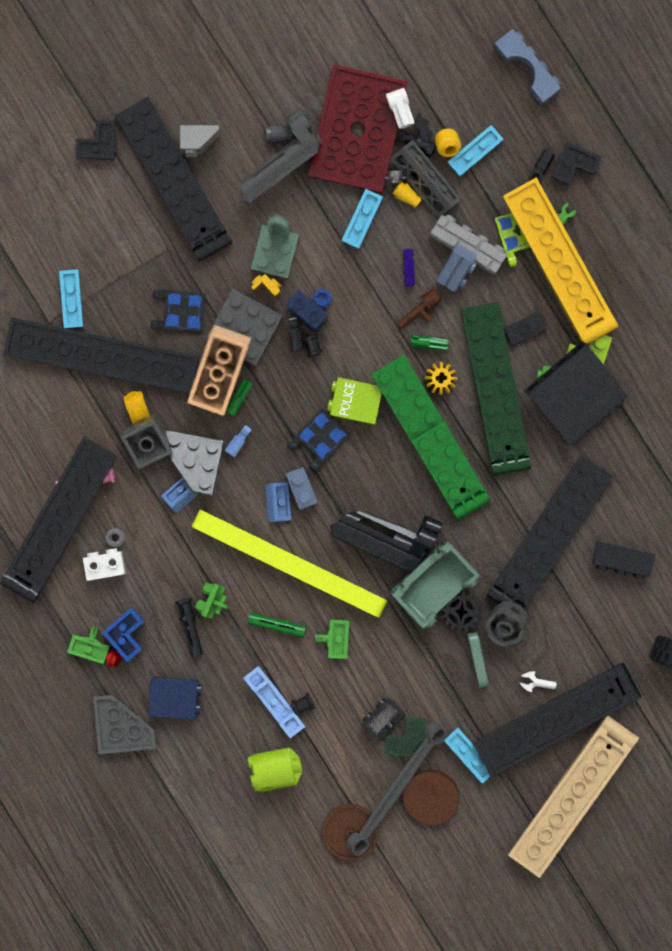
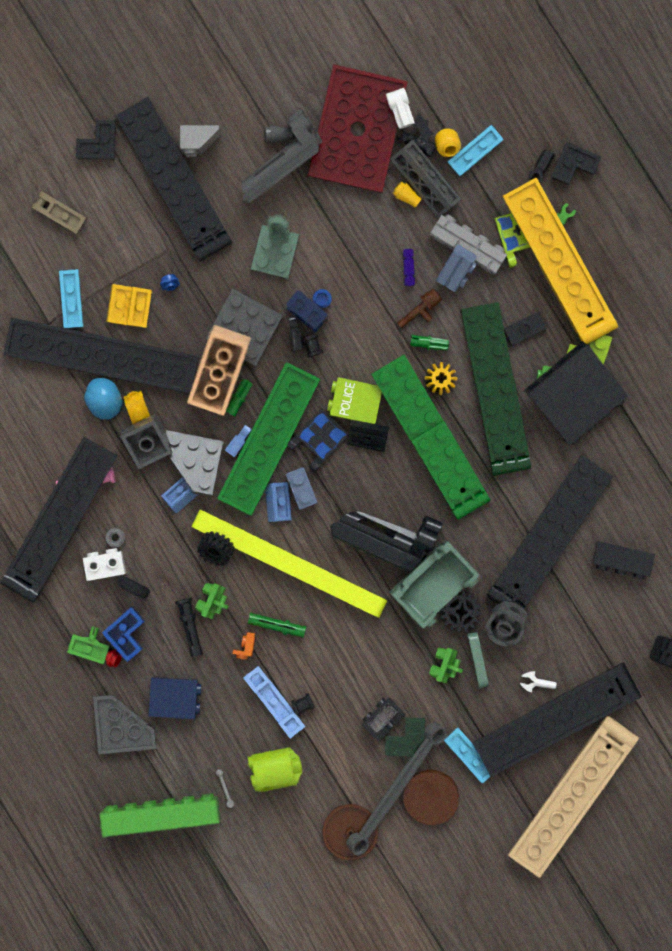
(59, 213): none -> dark tan plate
(103, 398): none -> dark azure piece
(129, 306): none -> yellow slope
(133, 587): none -> black tyre
(160, 816): none -> bright green brick
(169, 282): none -> blue plate
(182, 311): black flag -> none
(215, 548): none -> black tyre
(230, 803): none -> light grey hinge
(248, 643): none -> orange bracket
(268, 439): none -> green plate
(272, 285): yellow bracket -> none
(336, 639): bright green plate -> none
(362, 219): medium azure plate -> none
(368, 435): none -> black plate
(395, 176): flat silver plate -> none
(449, 665): none -> bright green hips
(513, 48): sand blue arch -> none

